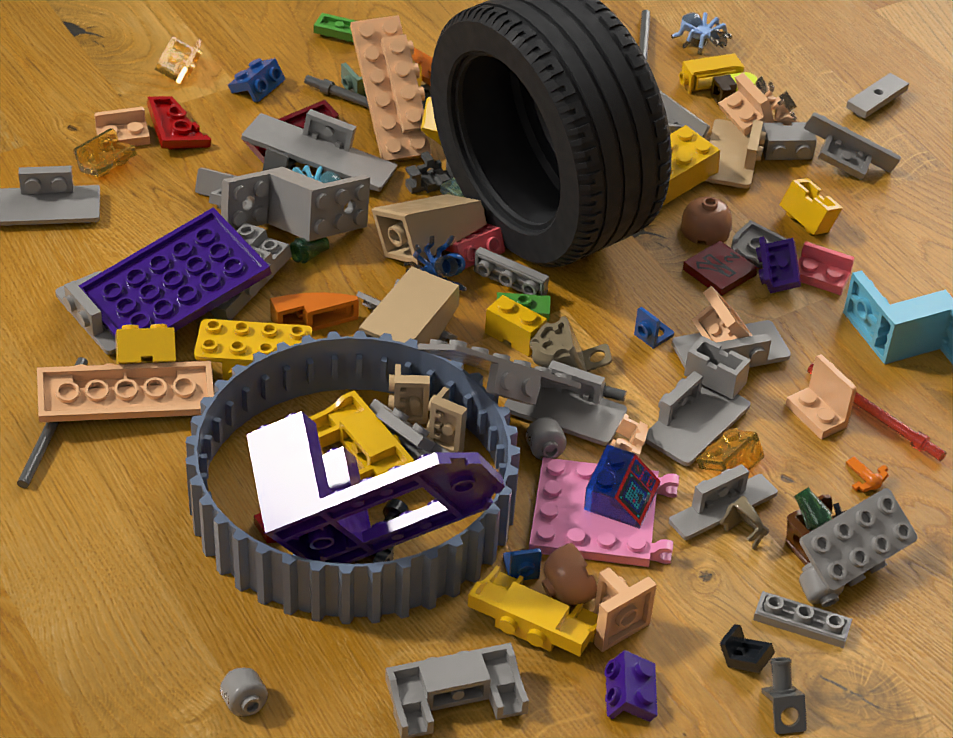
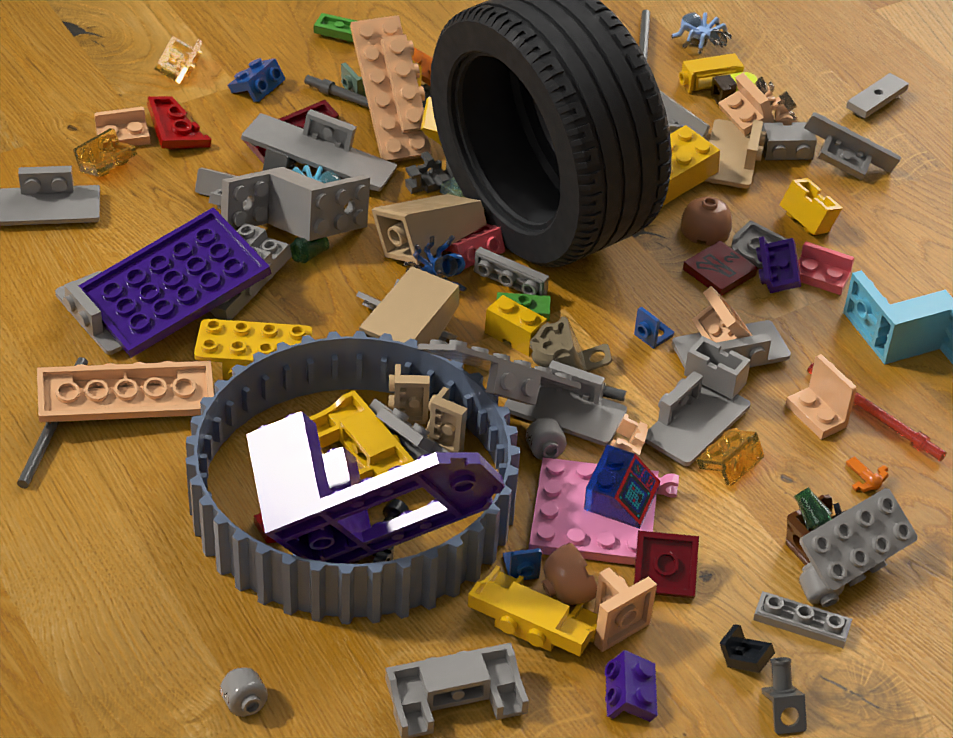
(145, 344): yellow brick -> none
(314, 309): orange slope -> none
(668, 561): none -> dark red tile
(715, 495): light grey bracket -> none
(743, 511): dark tan piece -> none

